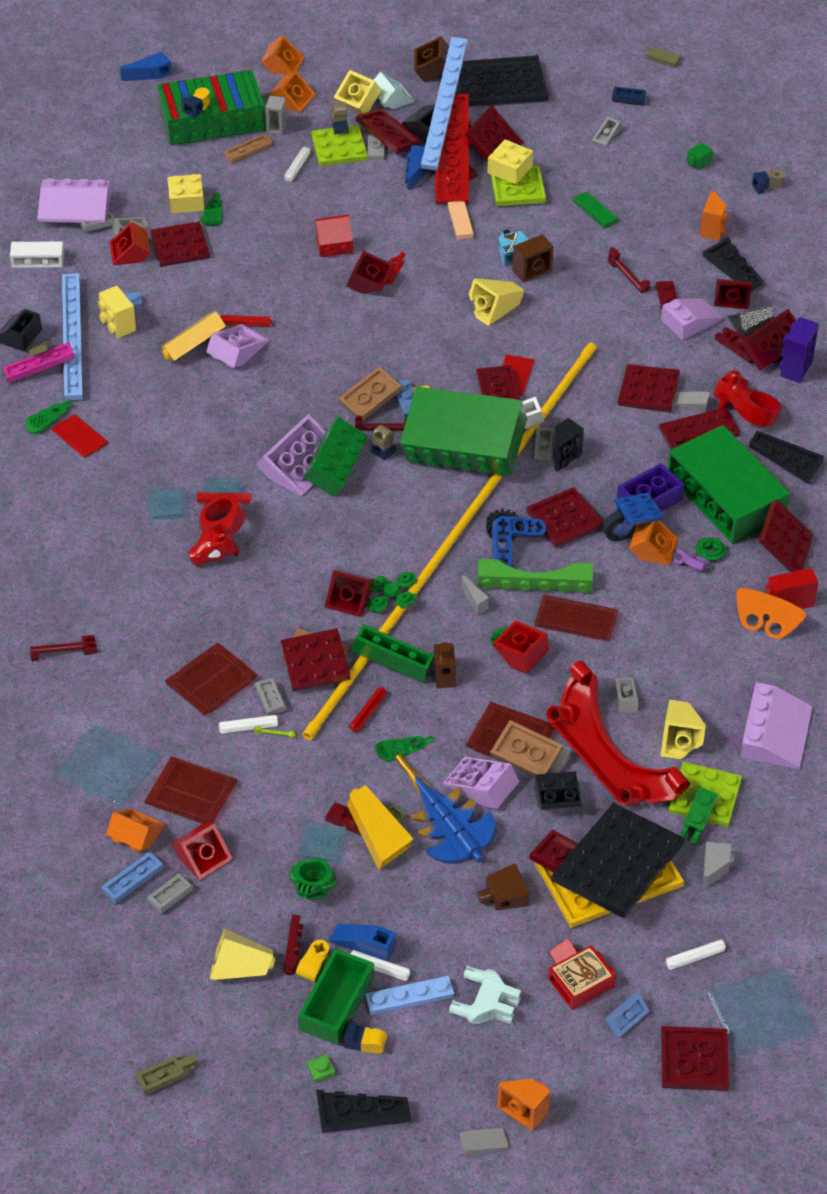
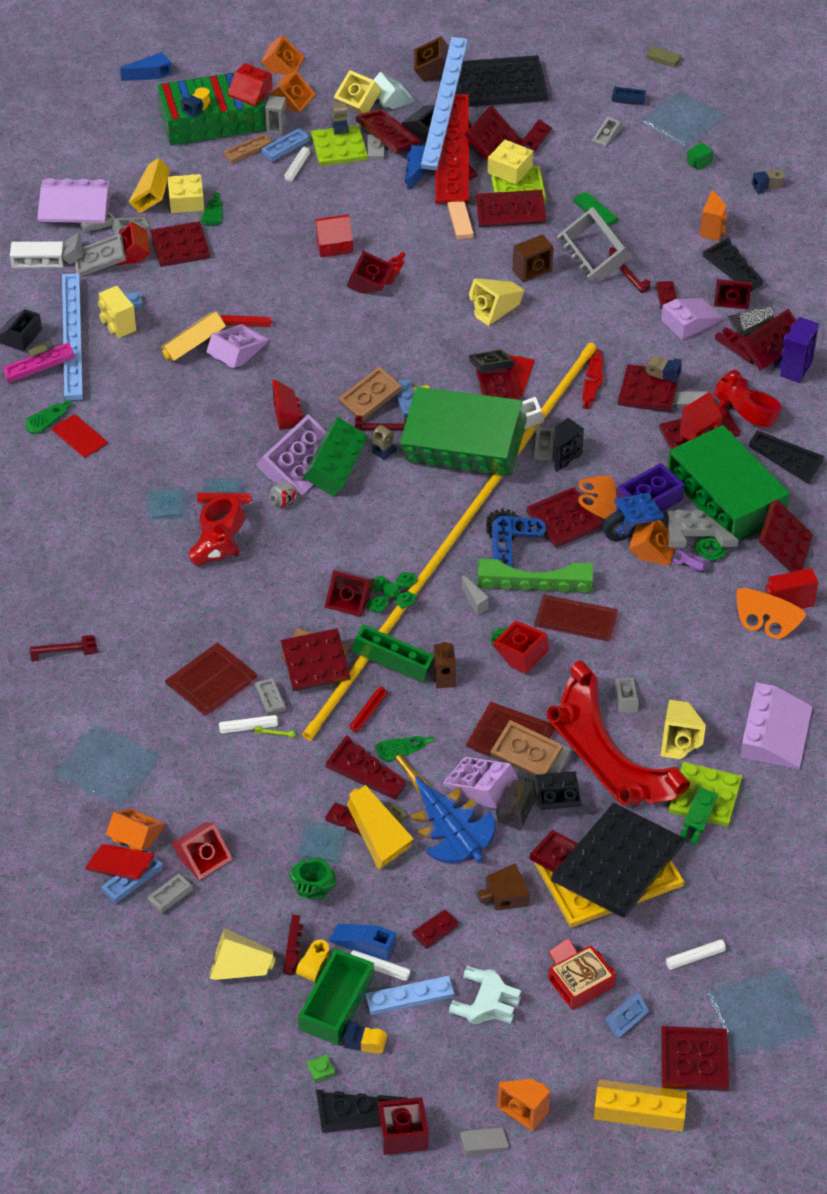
(72, 249): none -> light grey slope
(101, 255): none -> light grey tile
(120, 861): none -> red piece
(151, 186): none -> yellow slope
(165, 1073): olive hinge -> none
(190, 791): clear red piece -> none
(250, 84): none -> red slope
(283, 494): none -> light grey head
(285, 145): none -> medium blue plate
(286, 406): none -> red slope
(359, 766): none -> dark red wing
(403, 1125): none -> dark red slope
(435, 929): none -> dark red plate
(491, 360): none -> black tile
(506, 242): medium azure torso -> none
(510, 208): none -> dark red plate
(517, 803): none -> clear smoke slope
(536, 135): none -> dark red hinge
(579, 227): none -> light grey hinge
(593, 384): none -> red piece
(606, 490): none -> orange piece
(640, 1105): none -> yellow slope
(664, 368): none -> leg
(683, 118): none -> clear light blue piece
(696, 523): none -> light grey wing
(700, 417): none -> red slope
(716, 861): light grey slope -> none

